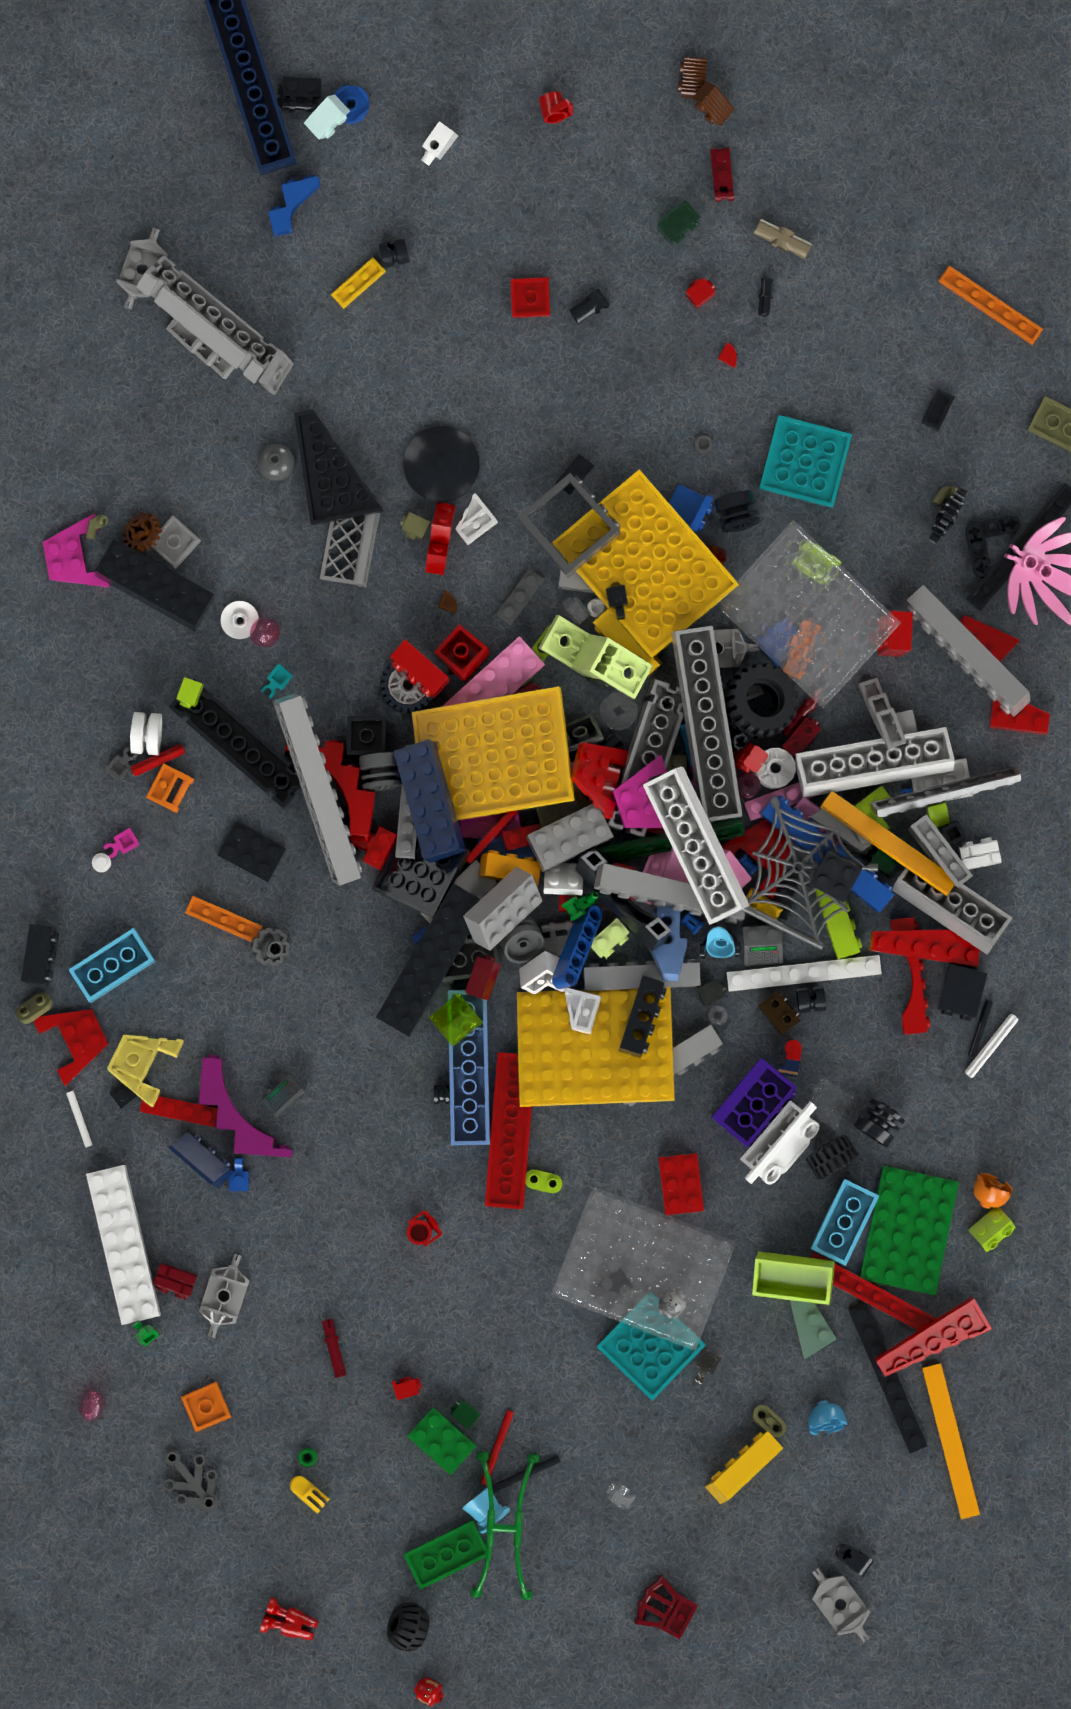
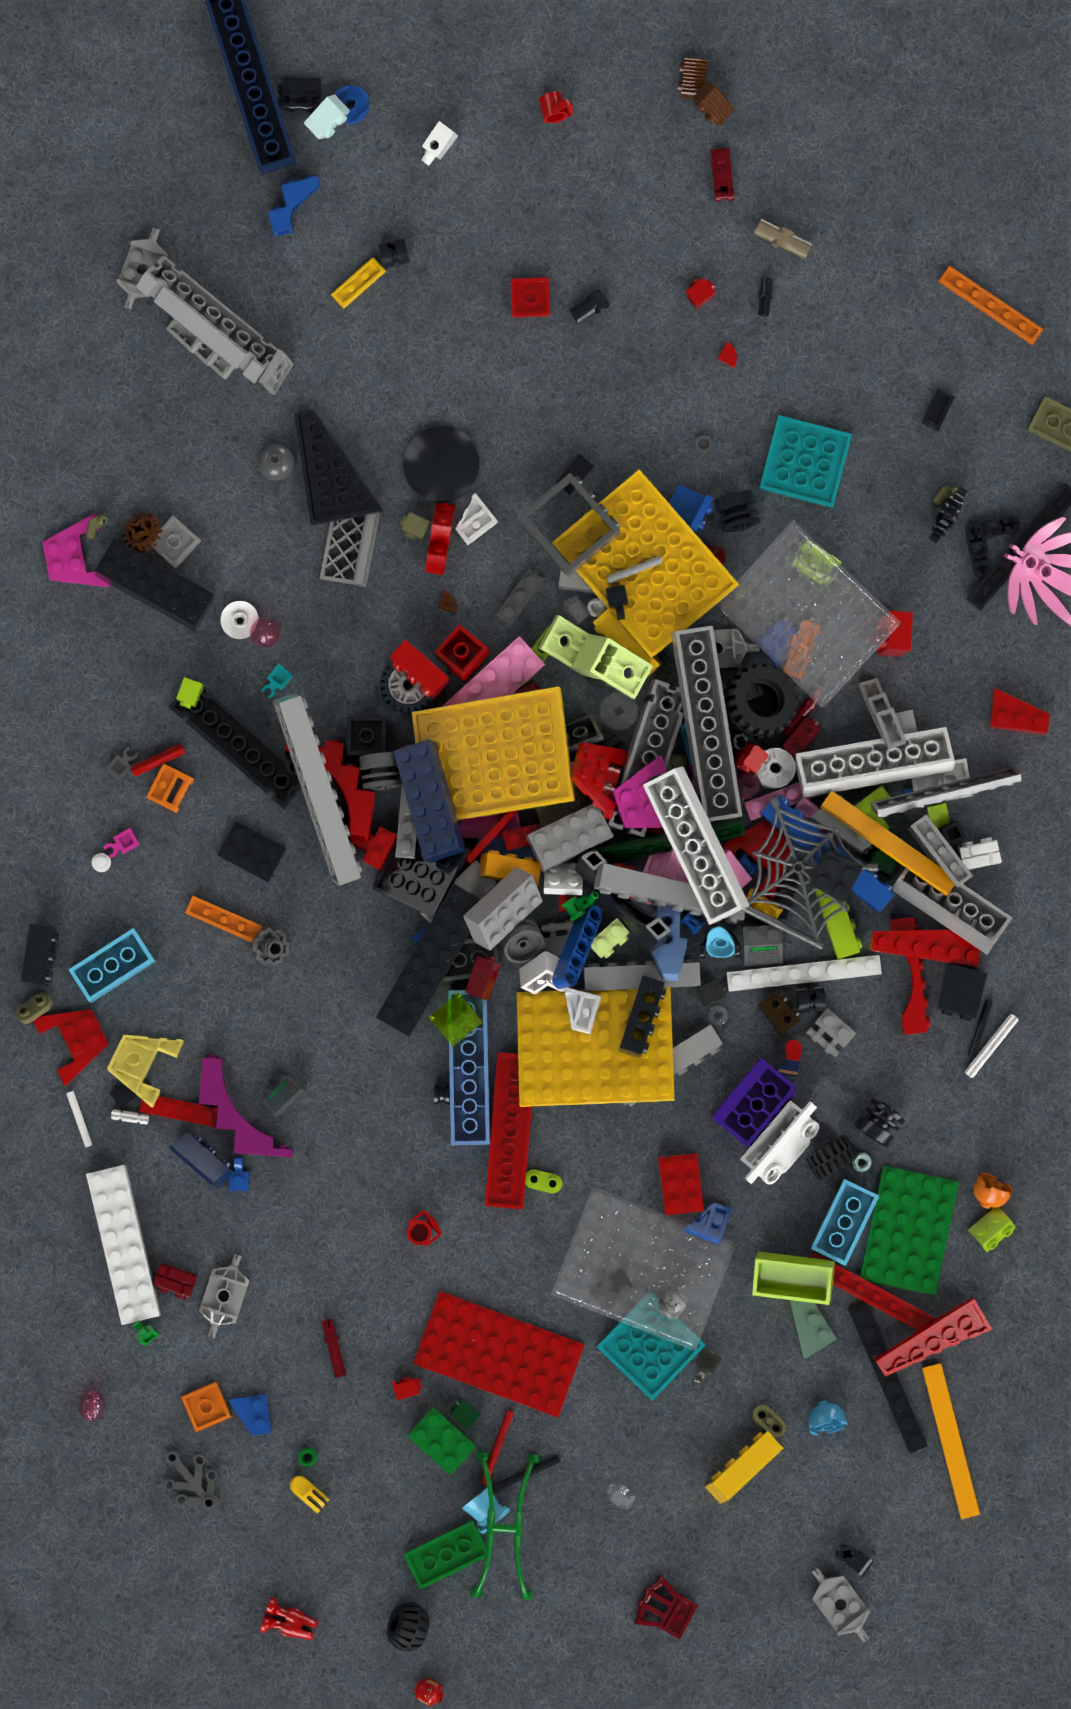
(130, 1116): none -> white axle
(142, 733): white wheel -> none
(253, 1413): none -> blue wing
(498, 1354): none -> red plate
(634, 569): none -> light grey bar
(678, 223): clear green brick -> none
(711, 1223): none -> blue wing
(835, 1029): none -> light grey plate
(867, 1162): none -> light aqua plate
(968, 651): light grey brick -> none
(996, 642): red wing -> none

